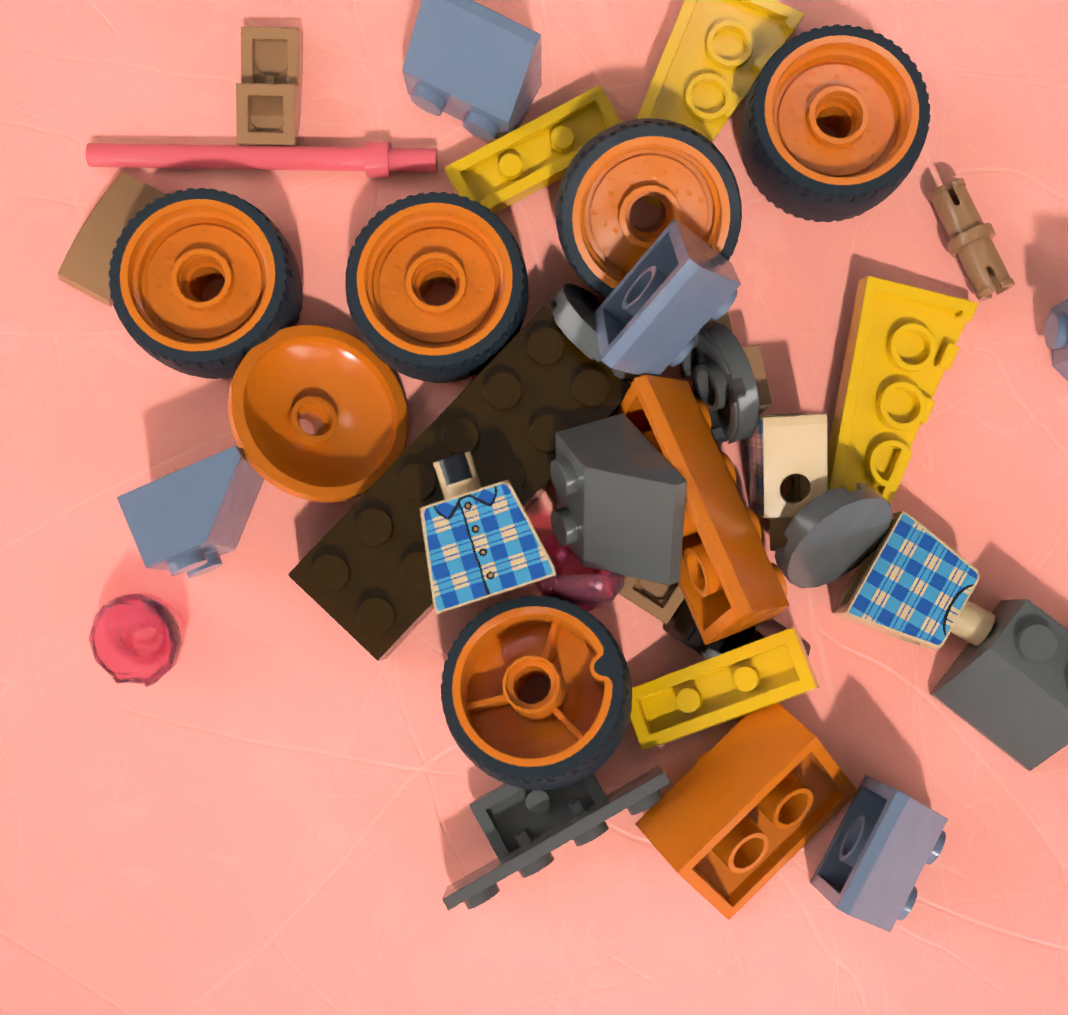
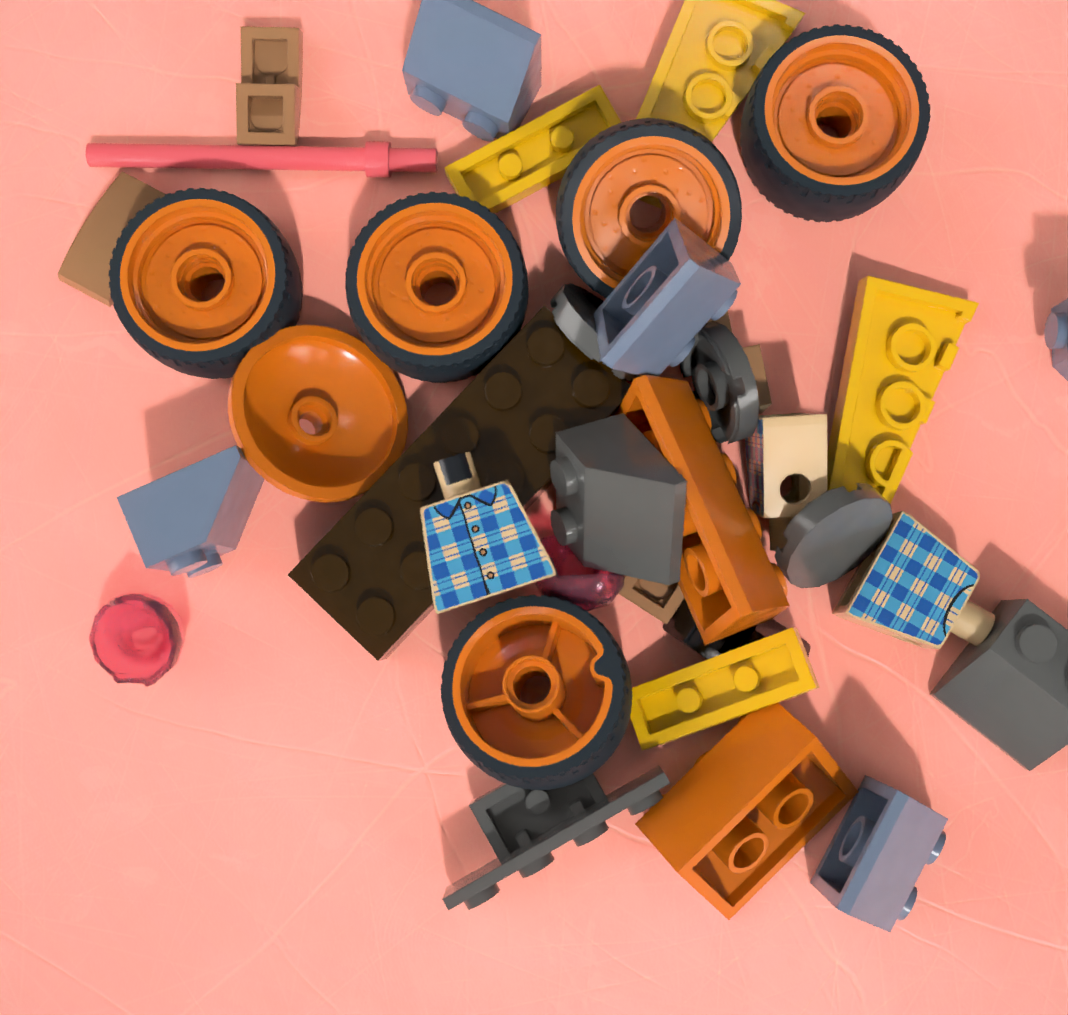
(971, 240): medium nougat pin -> none

